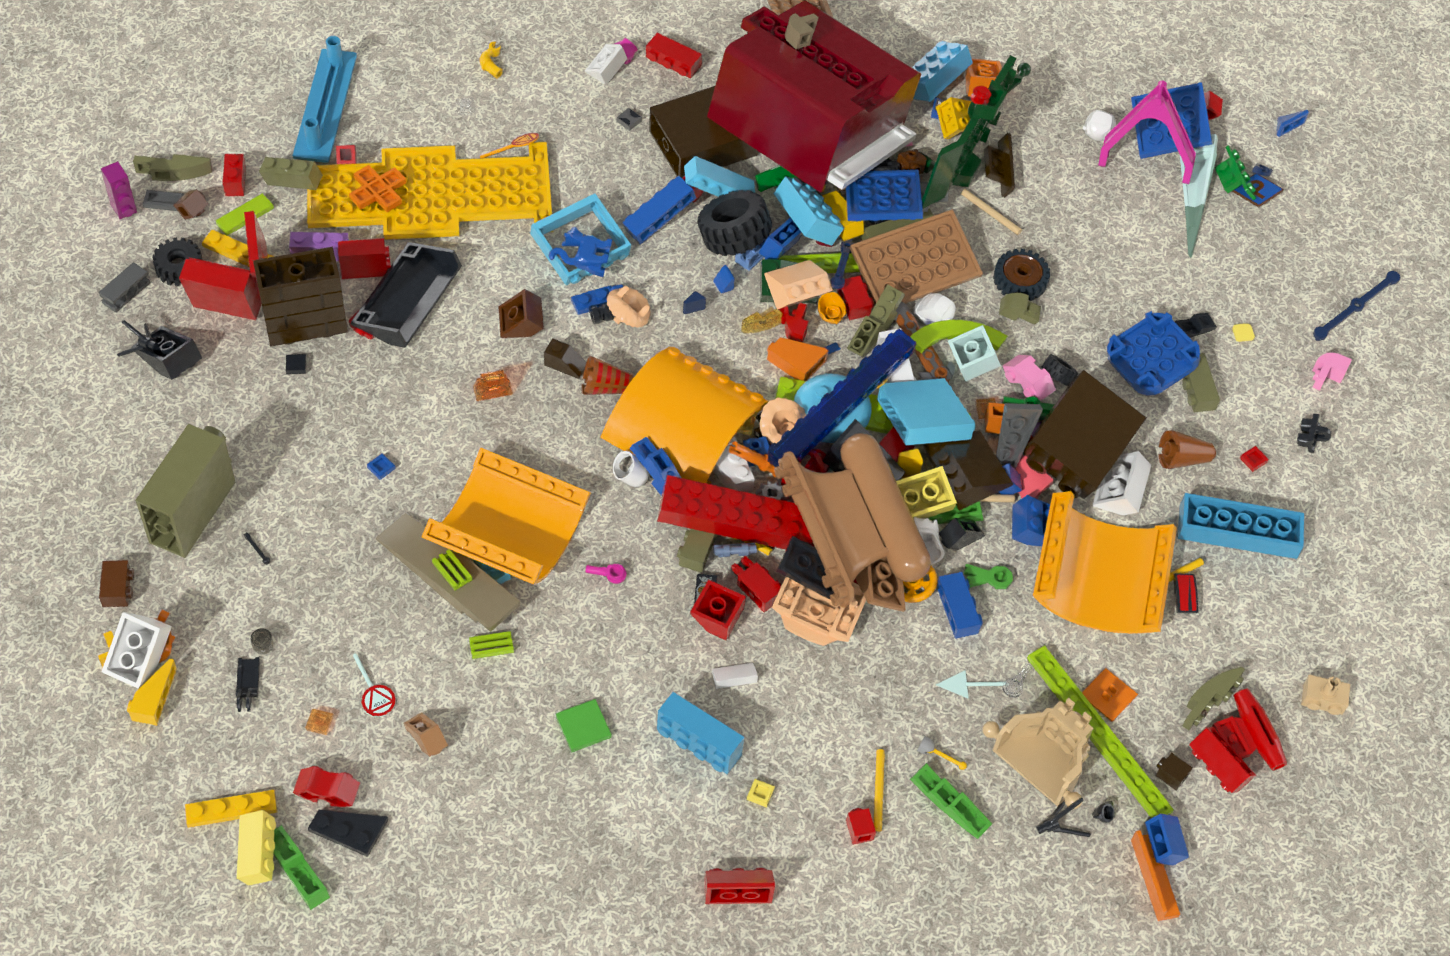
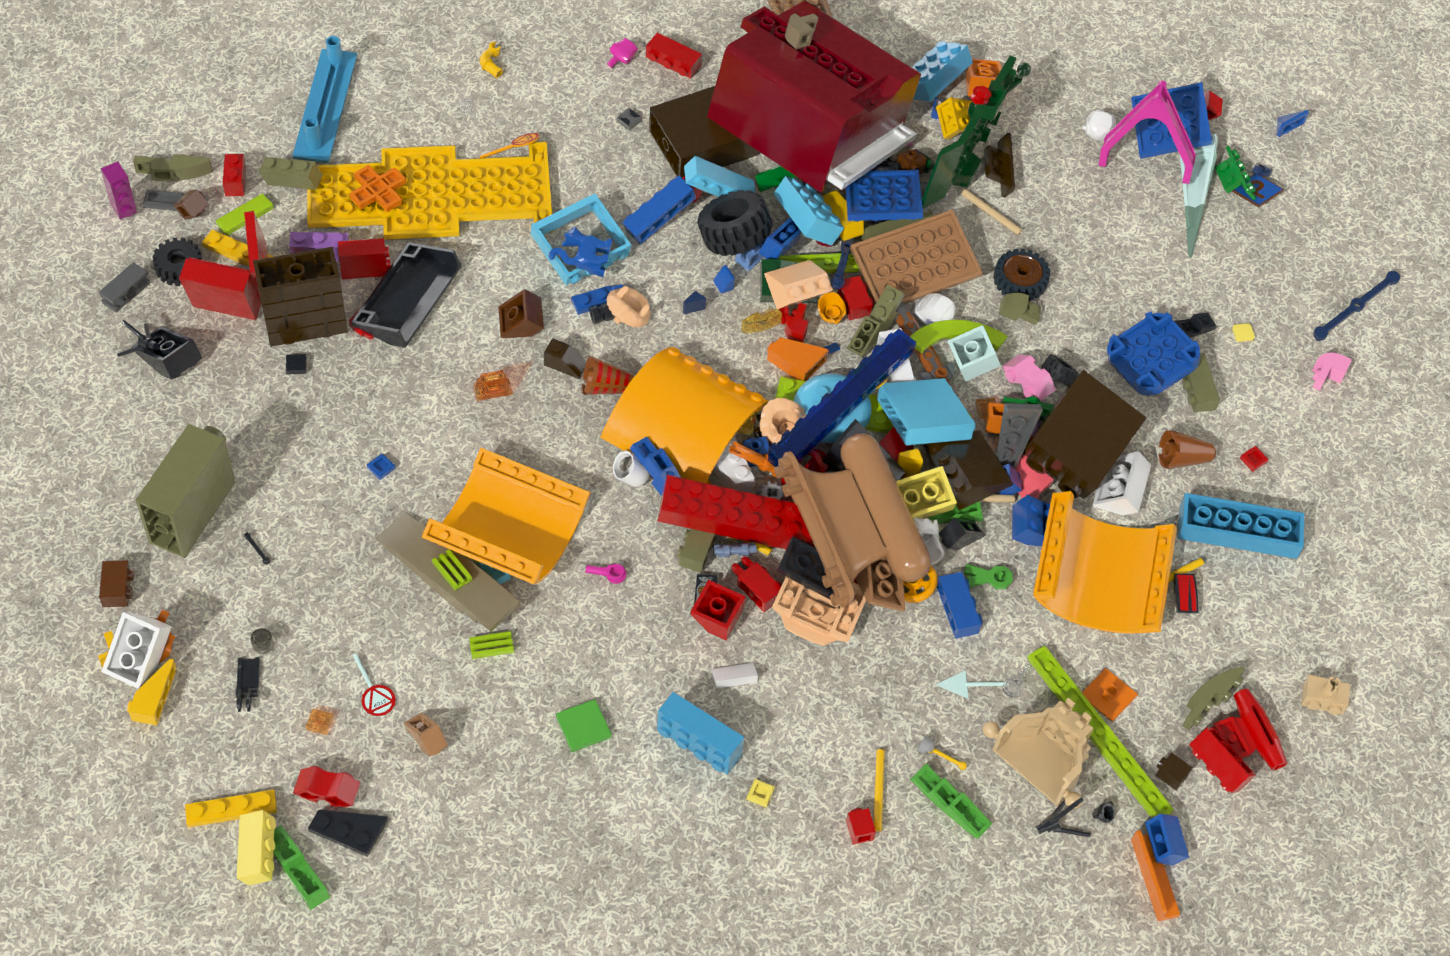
(346, 154): red brick -> none
(607, 63): white slope -> none
(739, 886): red slope -> none
(1314, 428): black hips -> none

